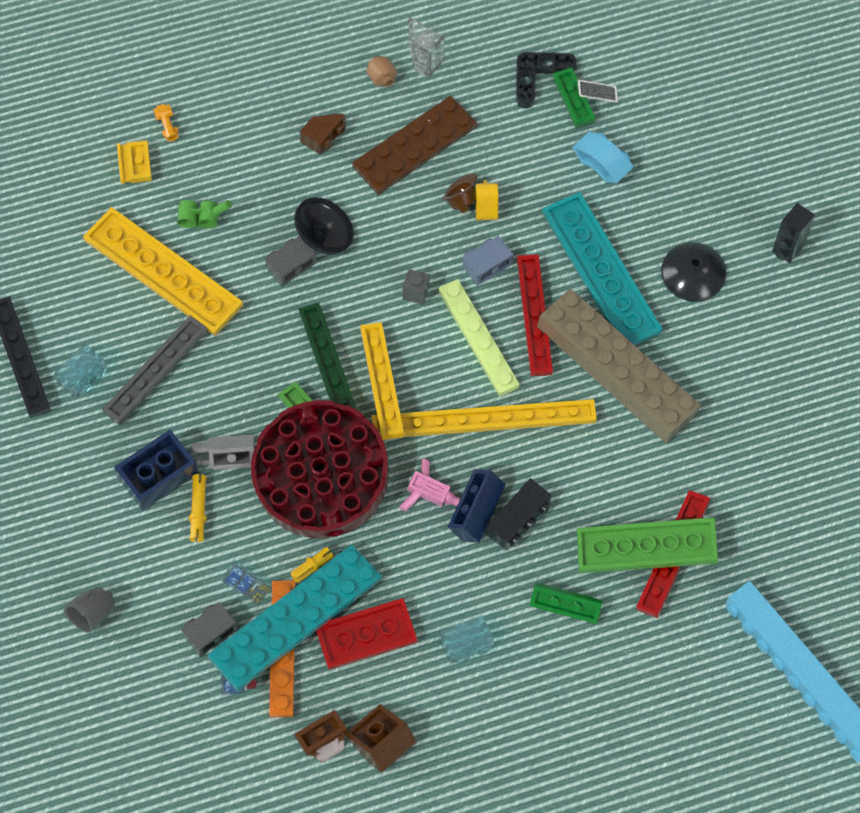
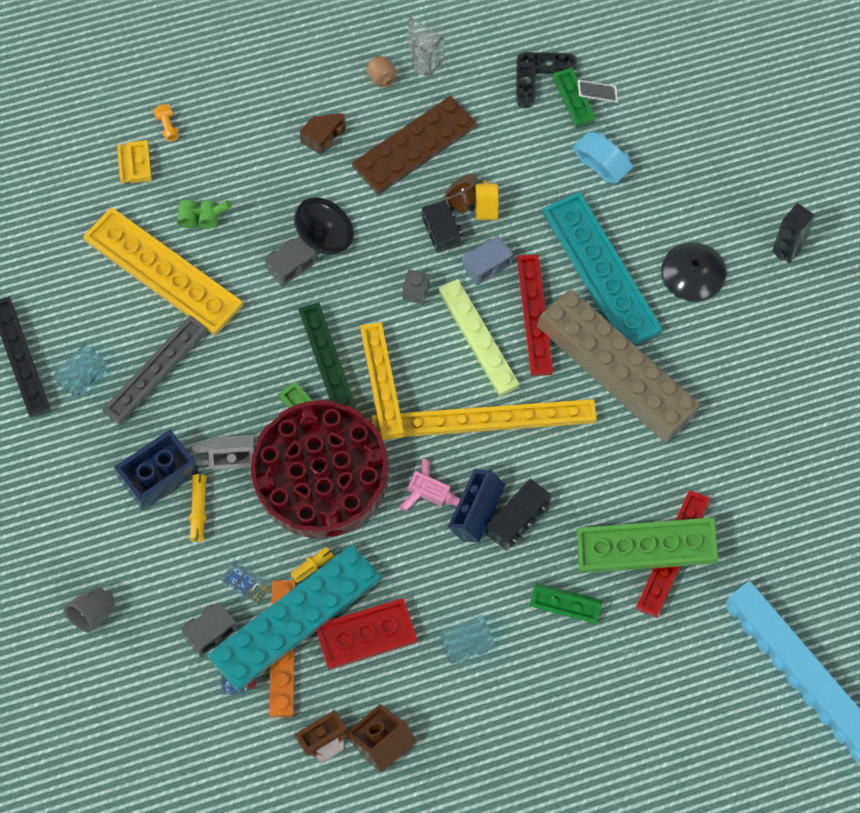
(441, 226): none -> black brick

